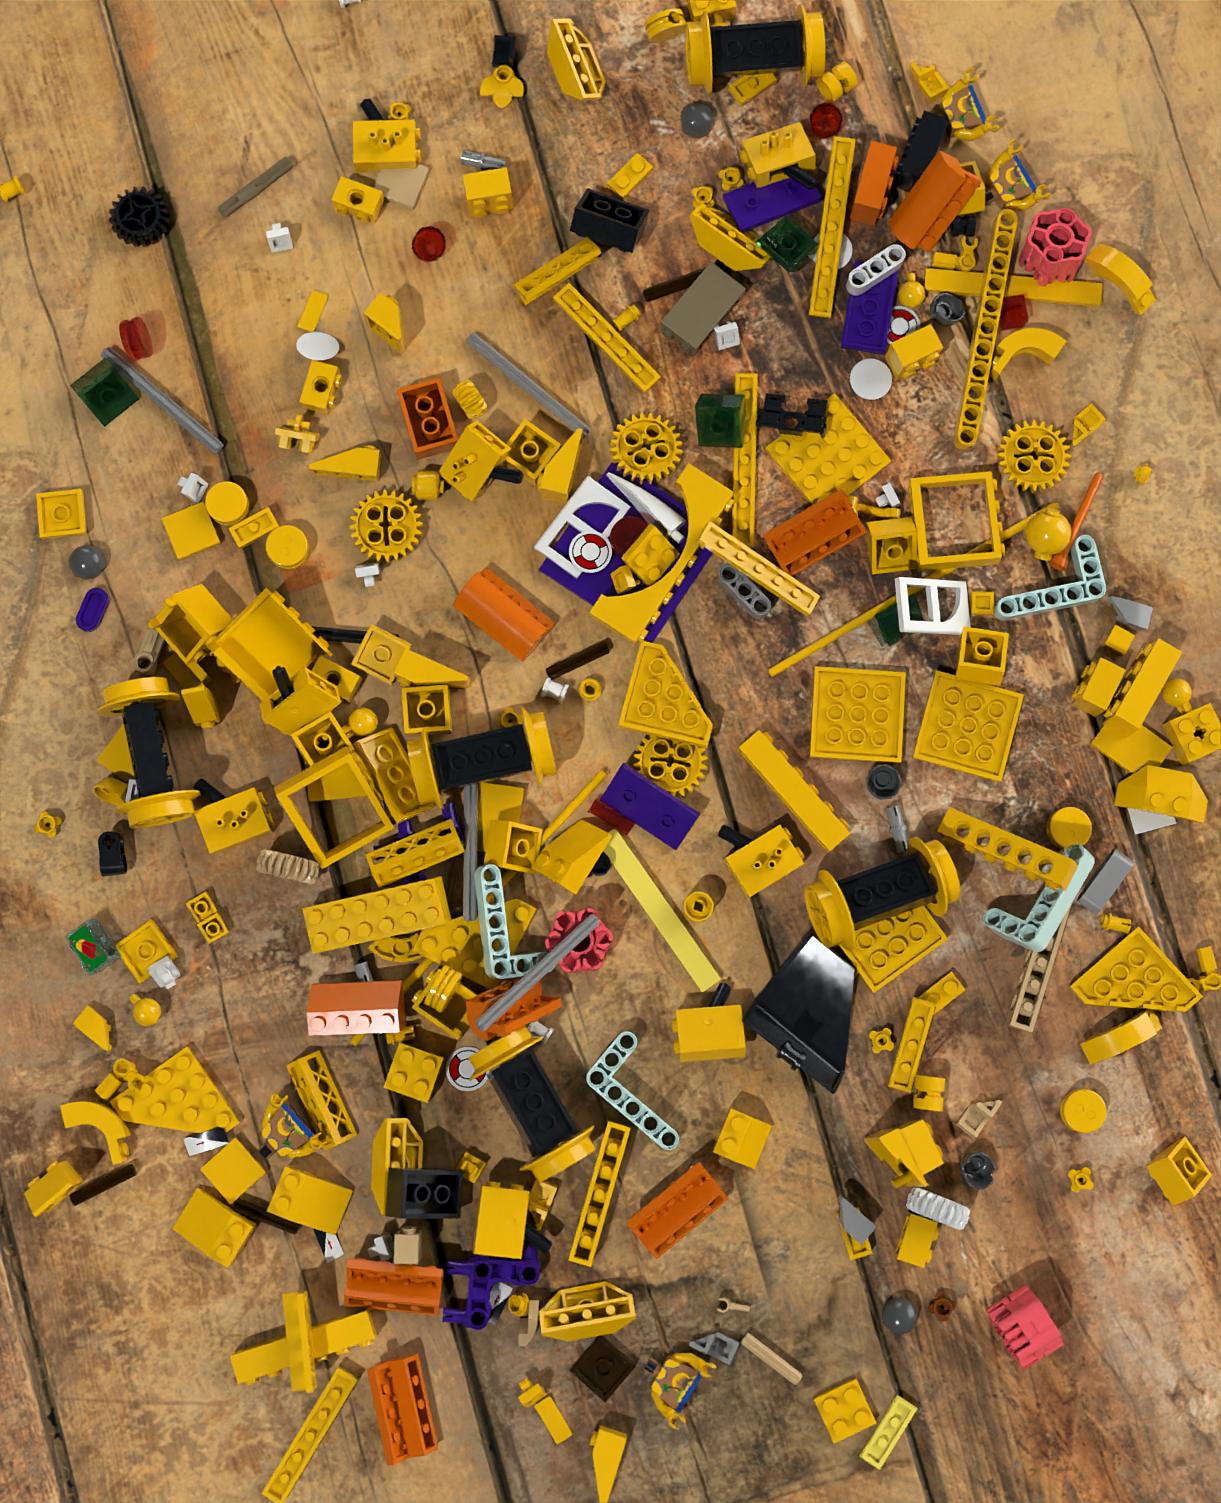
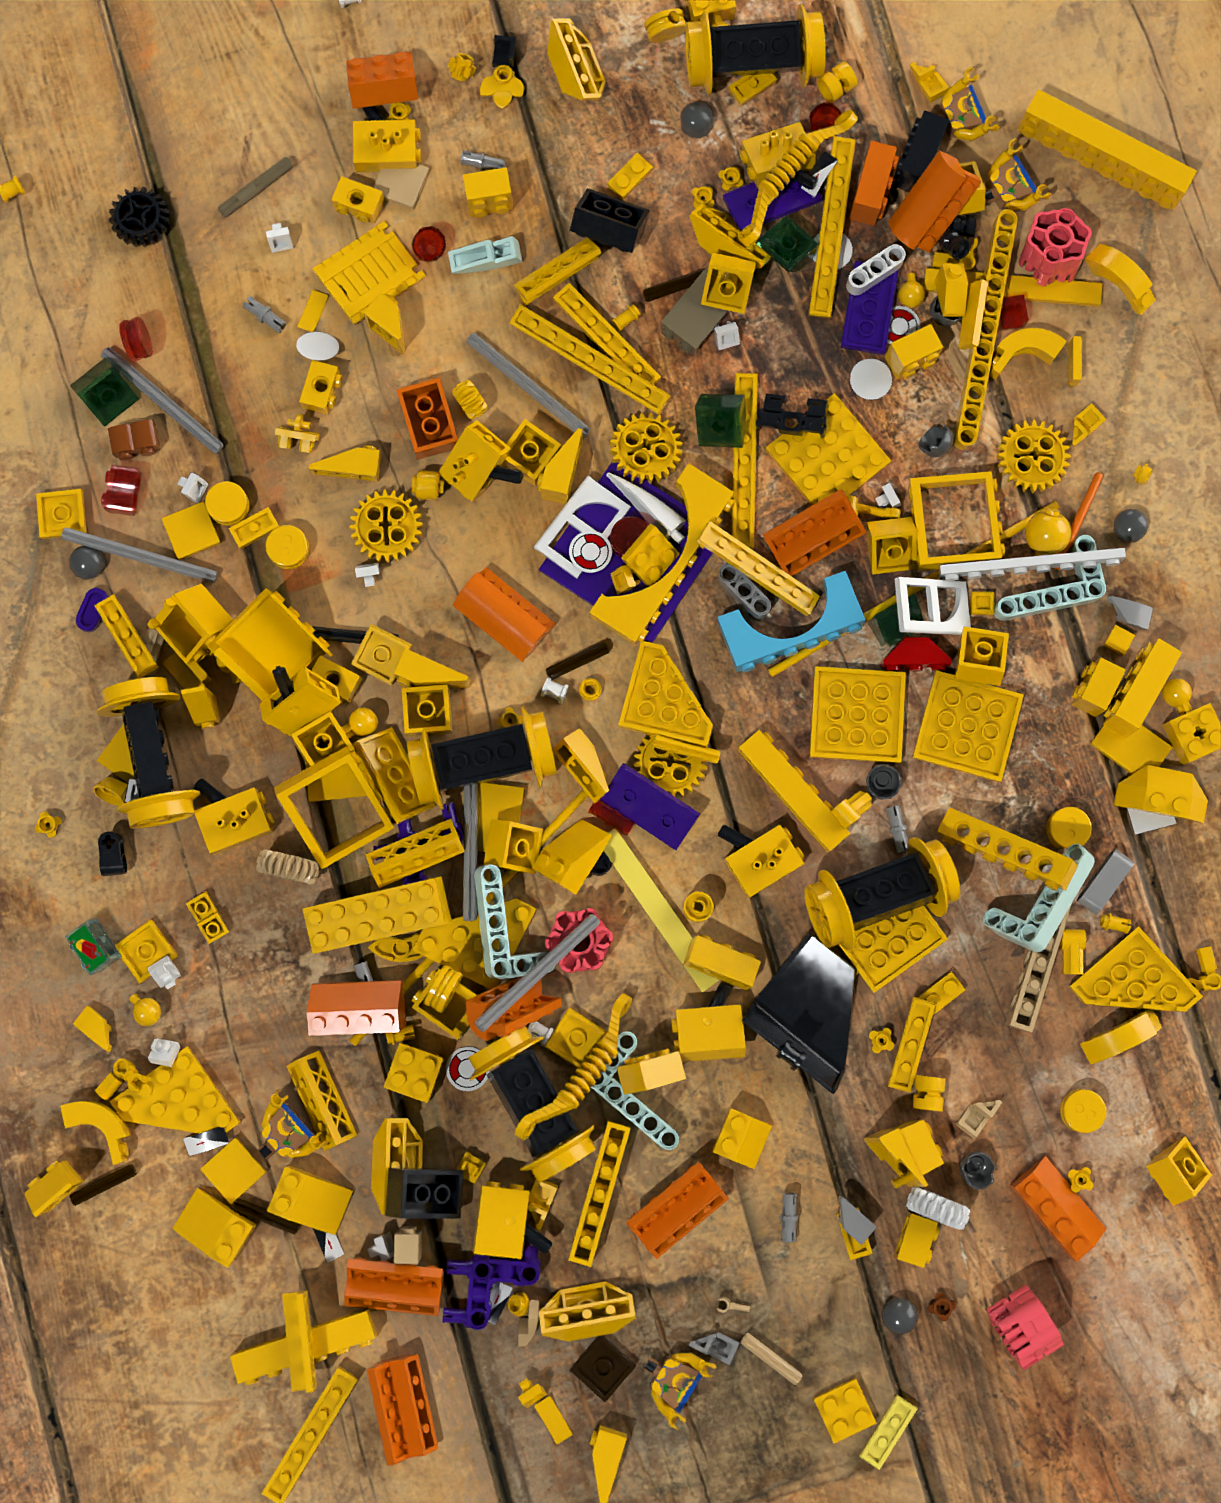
(122, 490): none -> clear red brick
(126, 636): none -> yellow tile
(134, 439): none -> dark orange brick
(139, 555): none -> light grey axle
(163, 1052): none -> white tile
(264, 314): none -> light grey pin
(365, 269): none -> yellow door
(381, 80): none -> orange brick
(461, 67): none -> yellow gear
(485, 256): none -> light aqua slope
(575, 1038): none -> yellow tile
(582, 762): none -> yellow slope
(584, 1077): none -> yellow piece
(590, 359): none -> yellow tile
(650, 1071): none -> yellow brick
(687, 749): none -> yellow axle
(722, 962): none -> yellow brick
(728, 283): none -> yellow slope
(752, 648): none -> medium azure arch
(786, 169): none -> yellow piece
(789, 1217): none -> light grey pin
(821, 170): none -> sticker
(850, 810): none -> yellow piece
(916, 654): none -> red slope
(936, 441): none -> dark grey hair
(952, 289): none -> yellow slope
(954, 244): none -> black wheel
(973, 317): none -> yellow tile
(1042, 563): none -> white plate
(1059, 1209): none -> orange slope
(1072, 947): none -> yellow piece
(1074, 361): none -> yellow tile
(1106, 150): none -> yellow brick
(1131, 525): none -> dark grey hair

